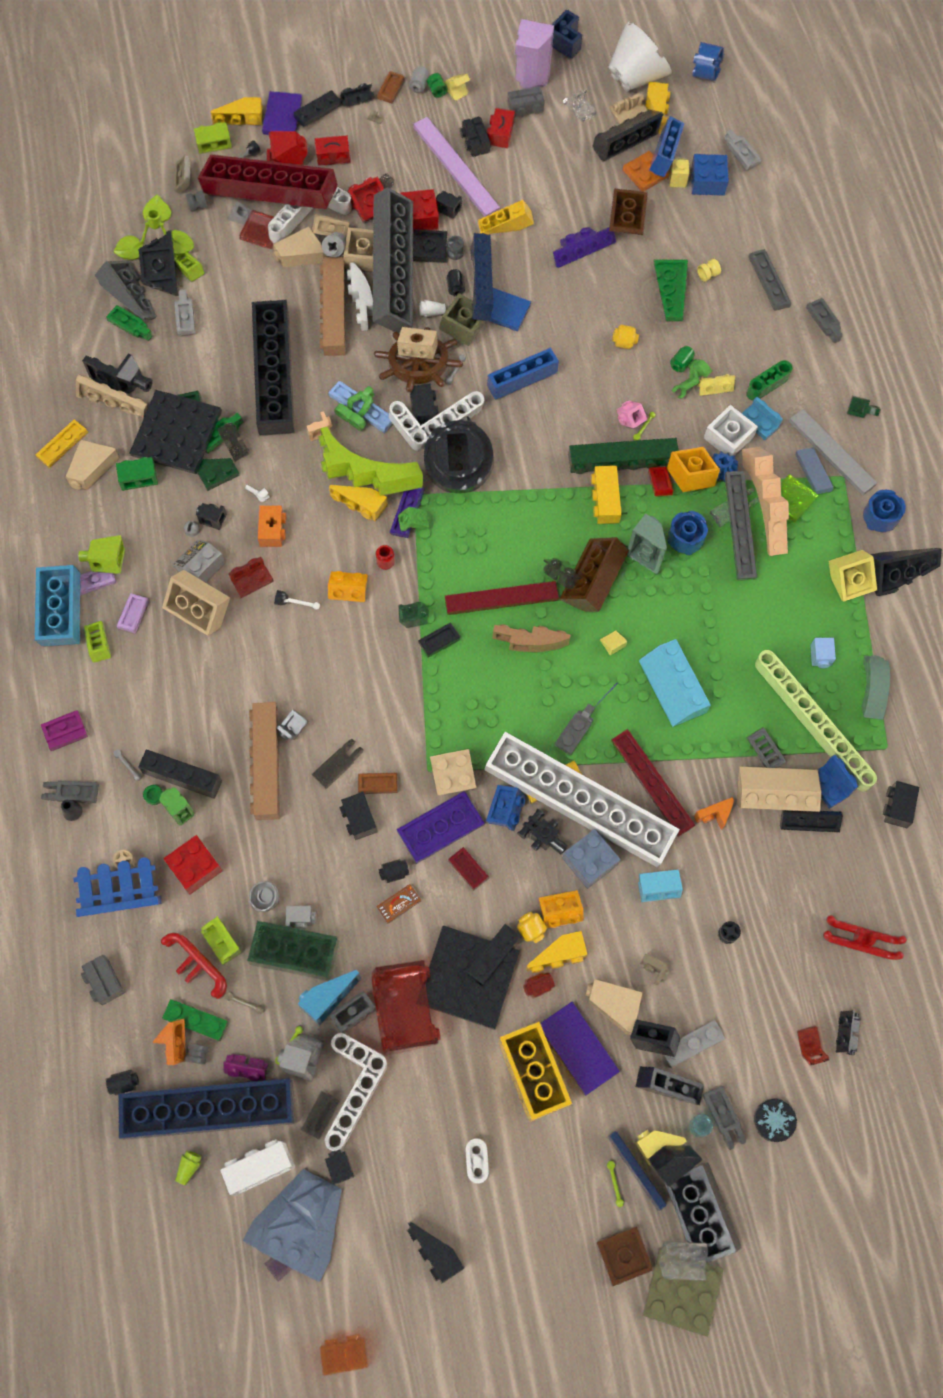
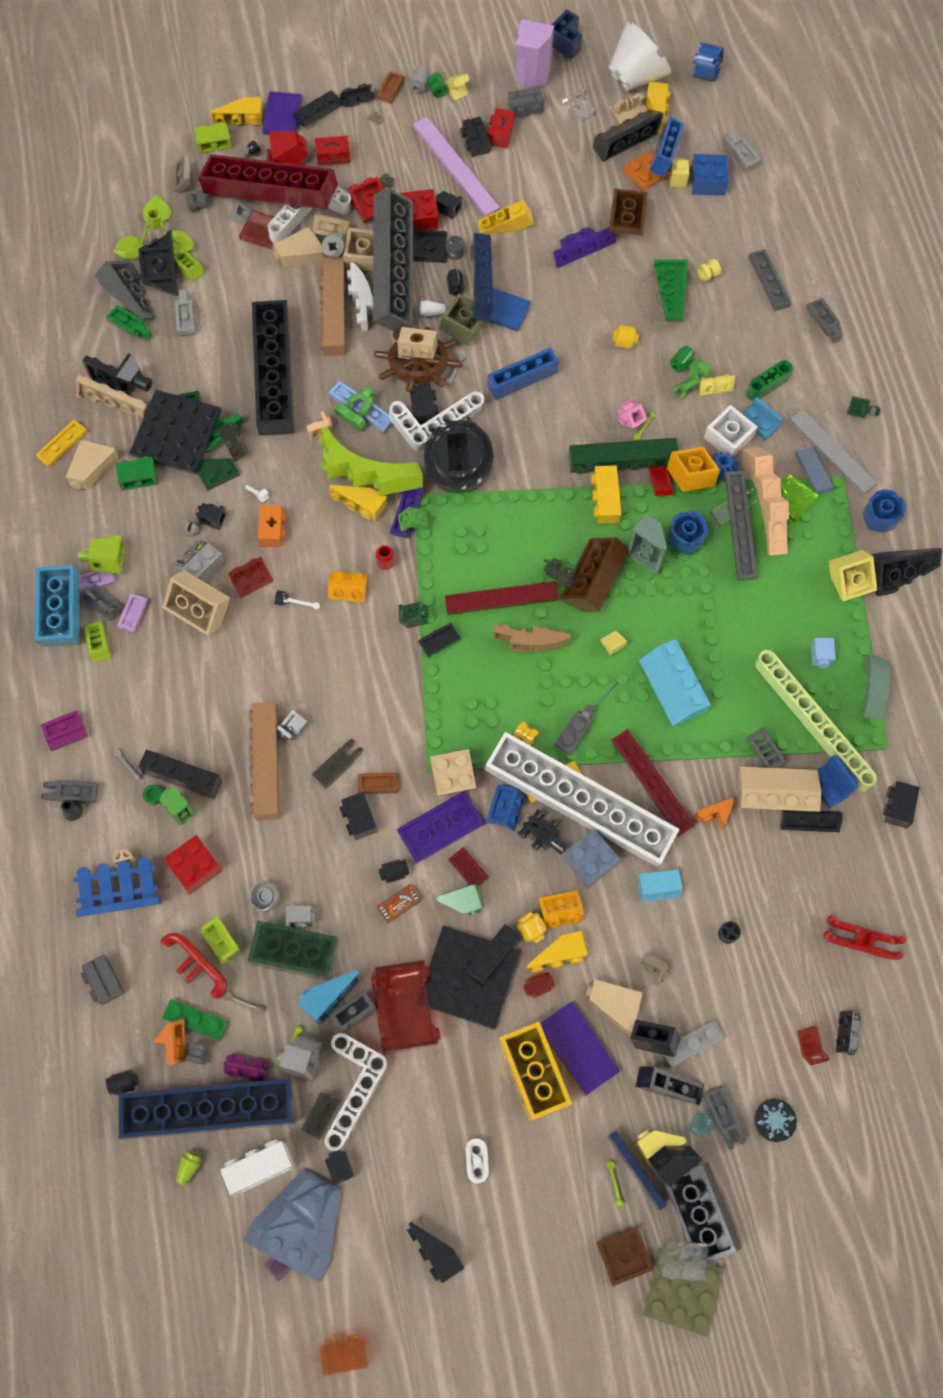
(101, 601): none -> dark grey hinge
(464, 899): none -> slope
(527, 735): none -> yellow wheel

